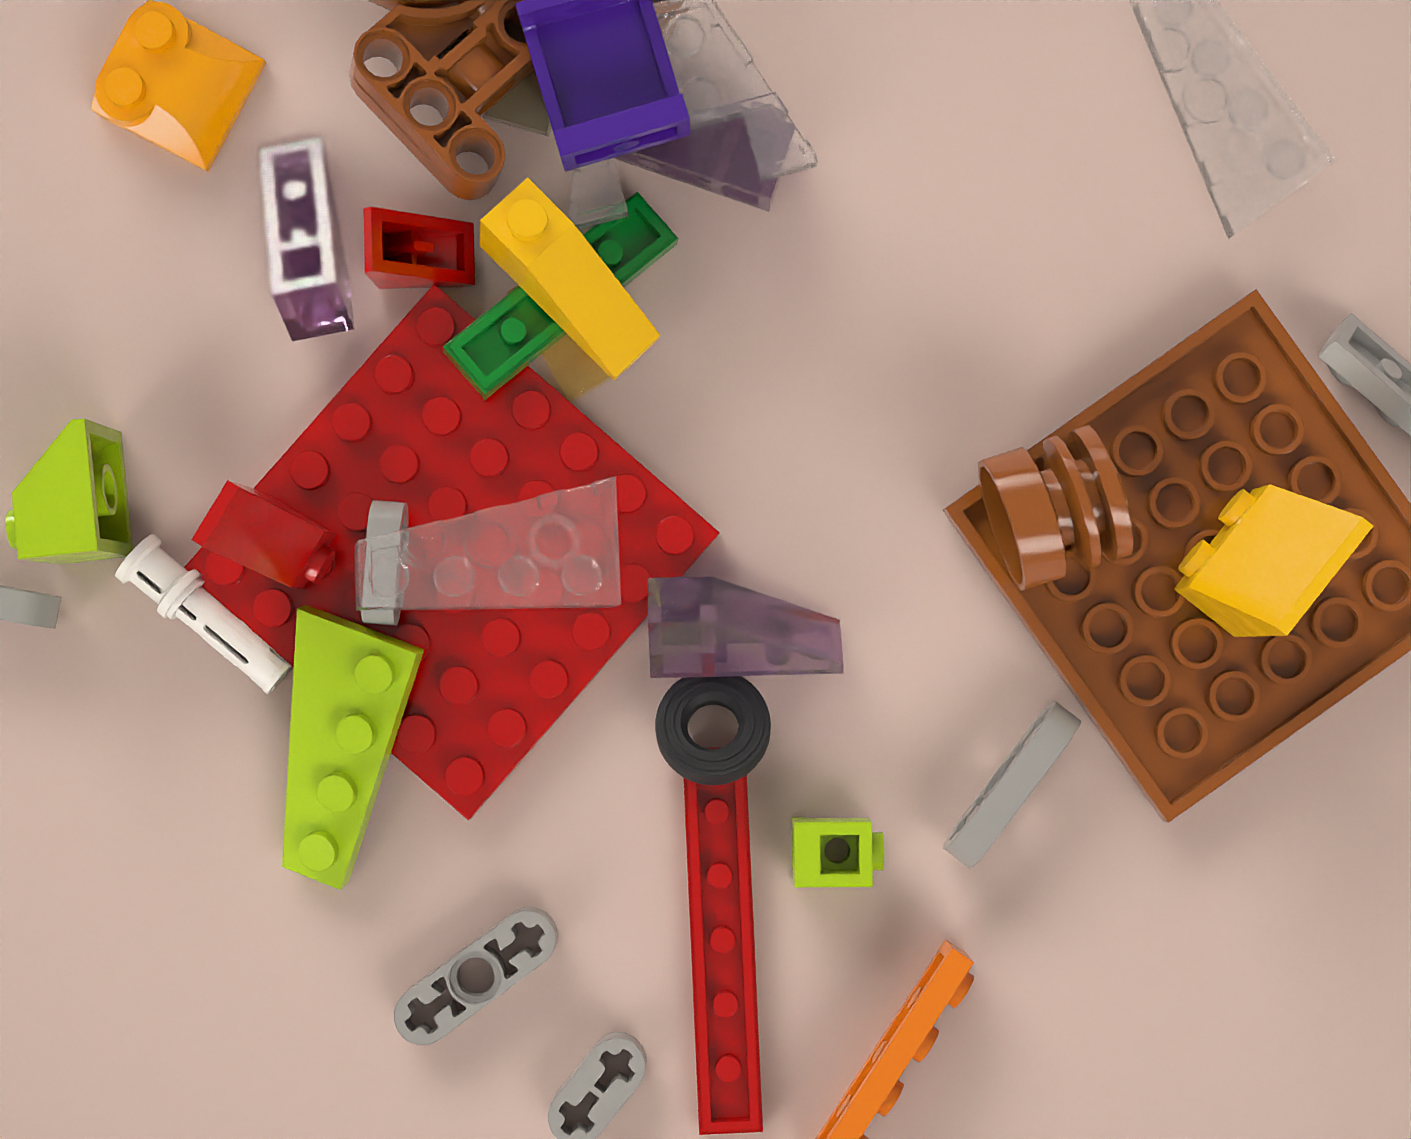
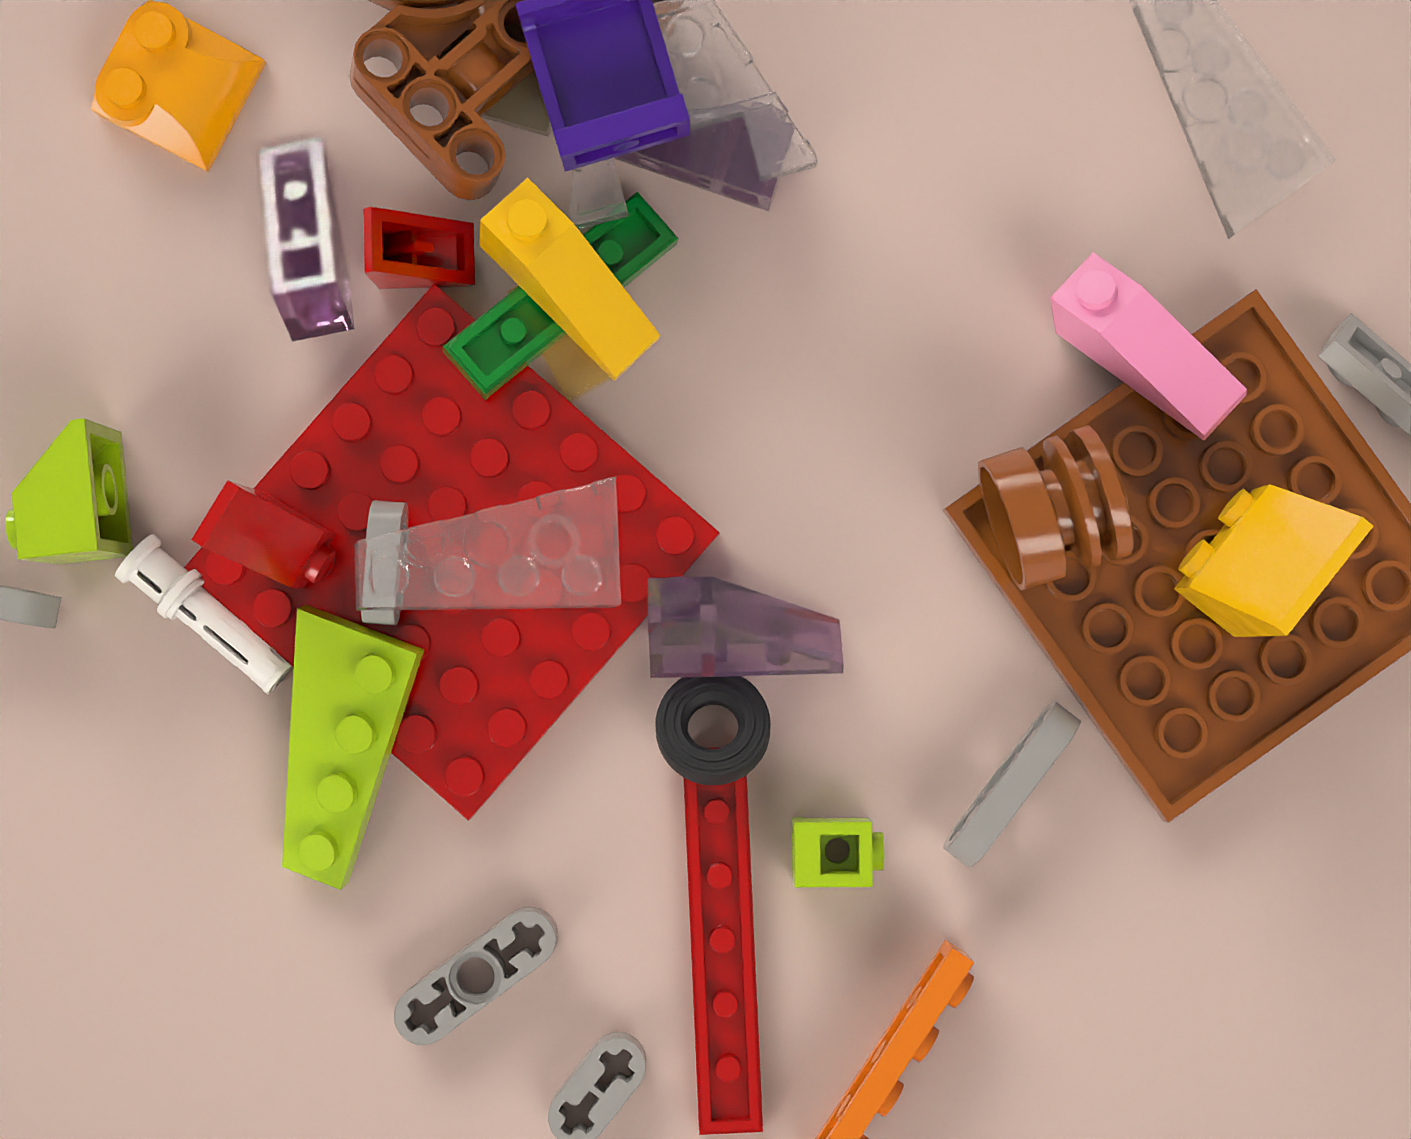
(1144, 346): none -> bright pink slope

